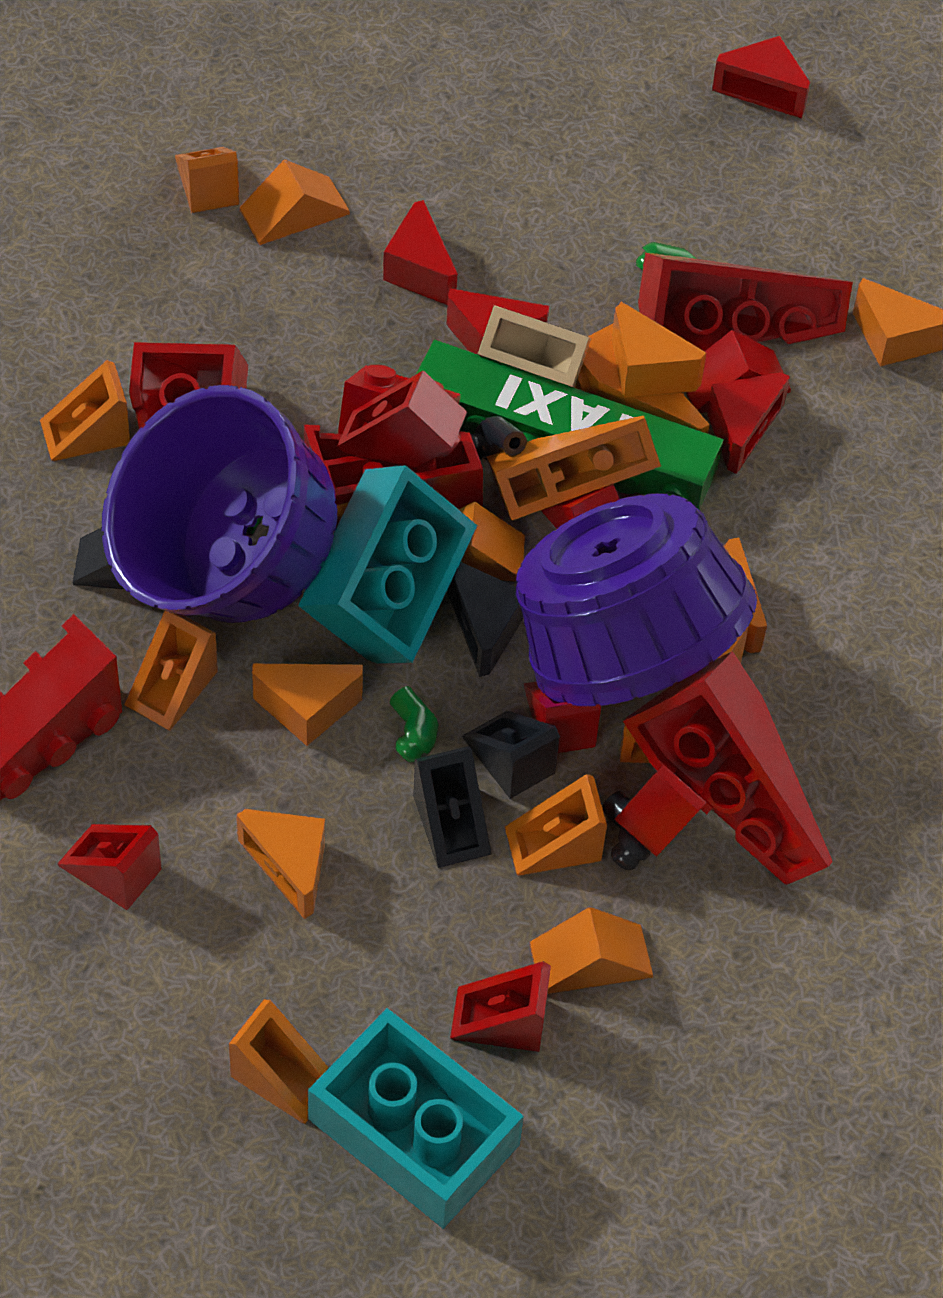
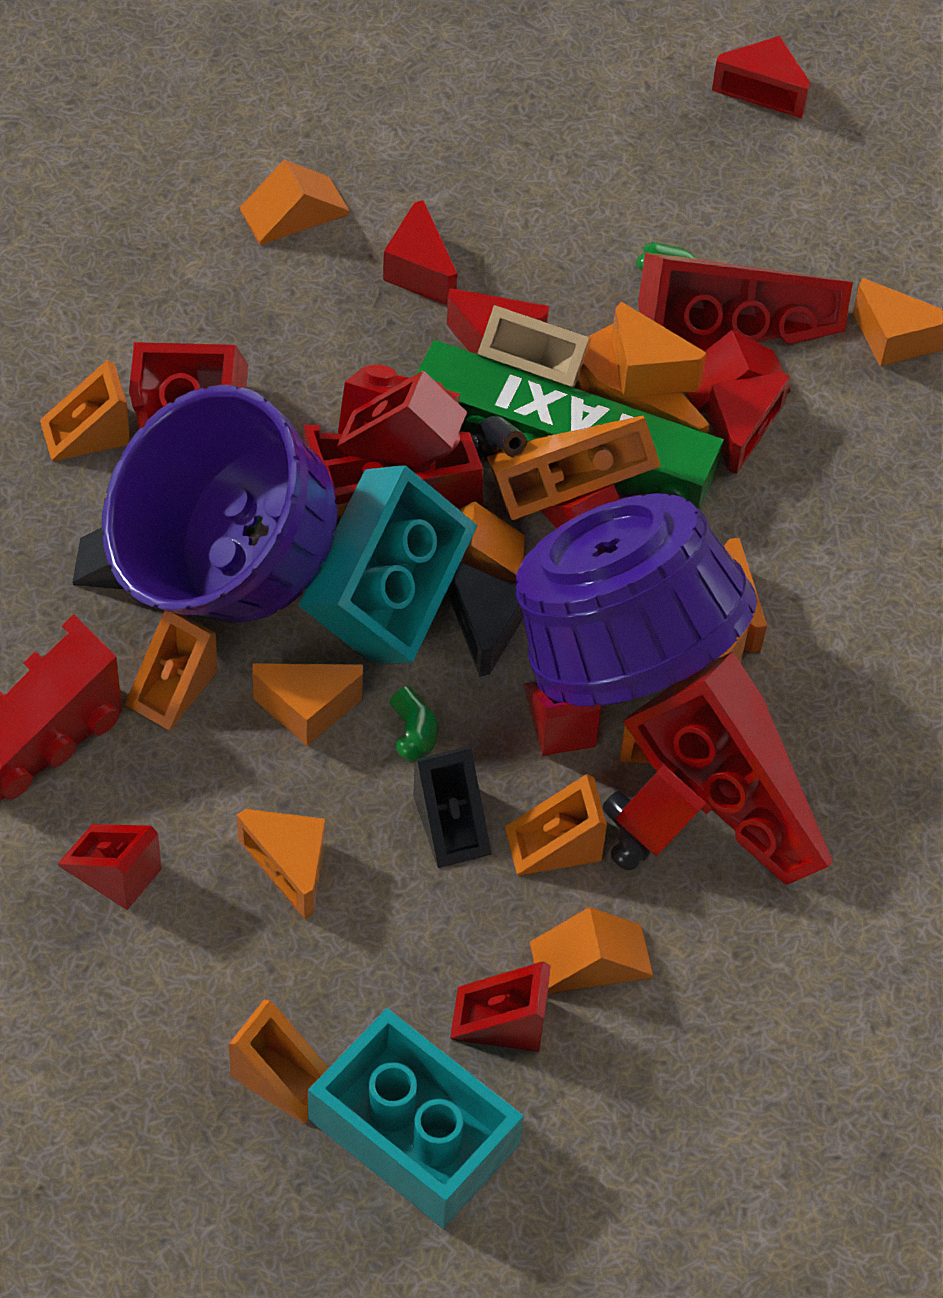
(209, 178): orange slope -> none
(515, 750): black slope -> none

